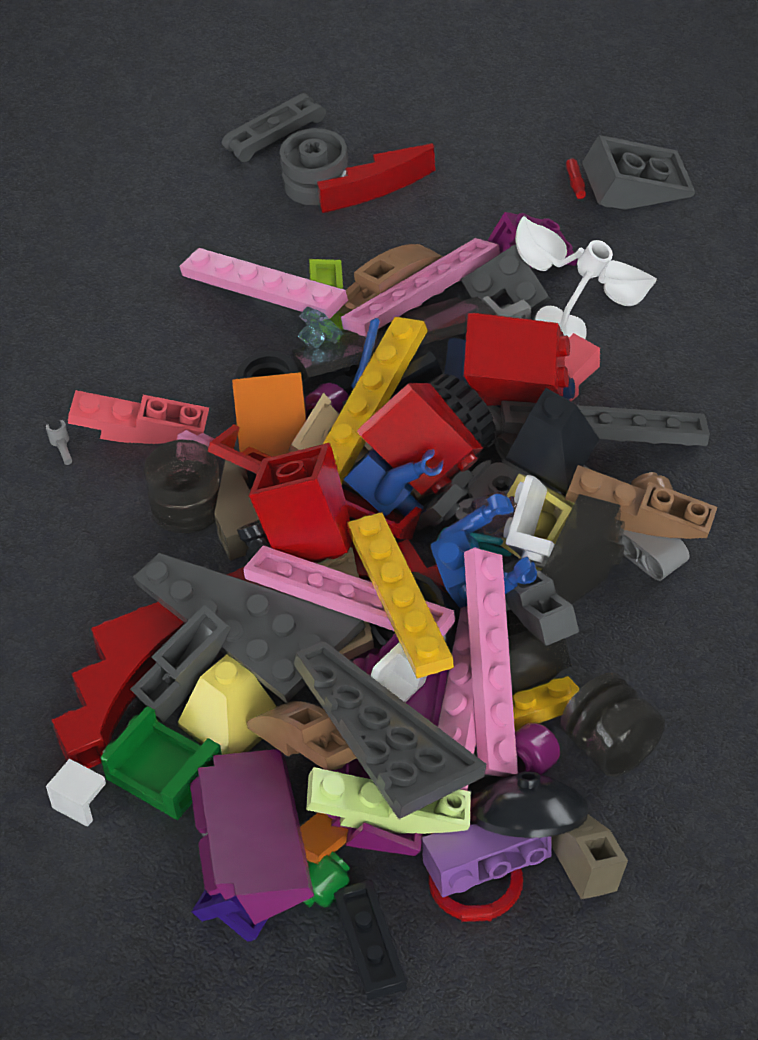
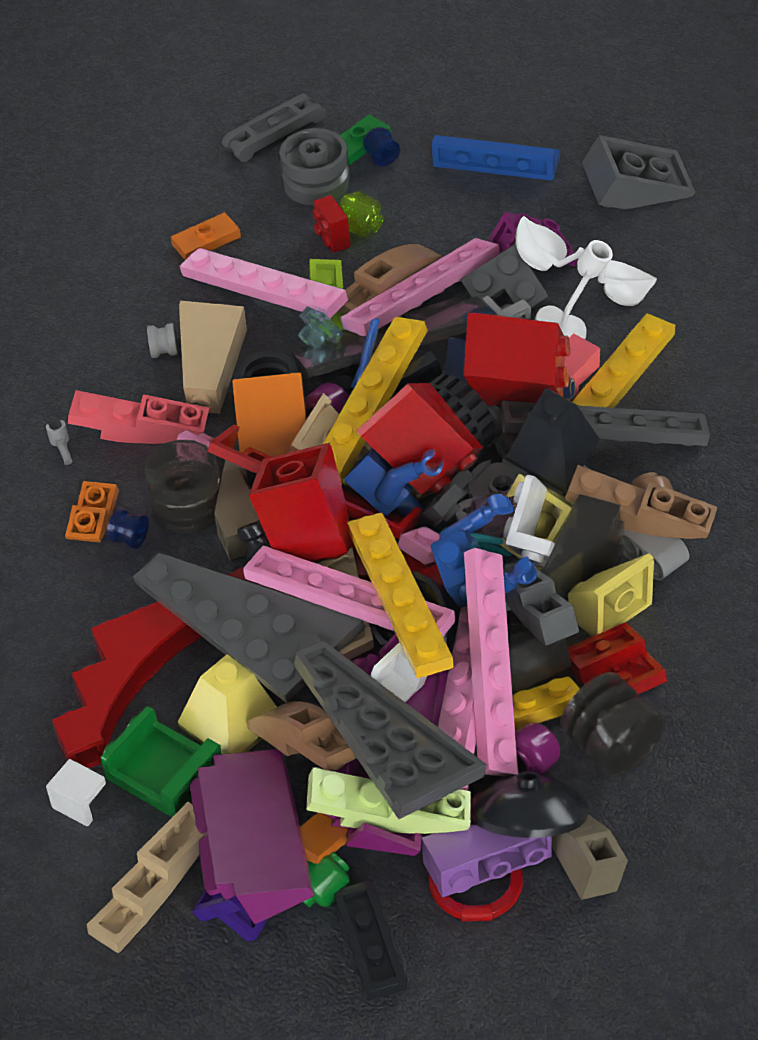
(92, 514): none -> orange slope
(127, 528): none -> clear blue wheel
(150, 882): none -> tan slope
(162, 340): none -> light grey wheel
(182, 662): dark grey slope -> none
(206, 235): none -> orange plate
(210, 350): none -> tan slope
(331, 224): none -> red piece
(355, 135): none -> green plate
(362, 213): none -> clear neon green head
(373, 180): red slope -> none
(381, 146): none -> clear blue wheel
(418, 544): none -> bright pink bracket
(495, 157): none -> blue fence
(576, 180): red piece -> none
(613, 595): none -> light yellow slope
(620, 652): none -> red slope
(626, 363): none -> yellow plate

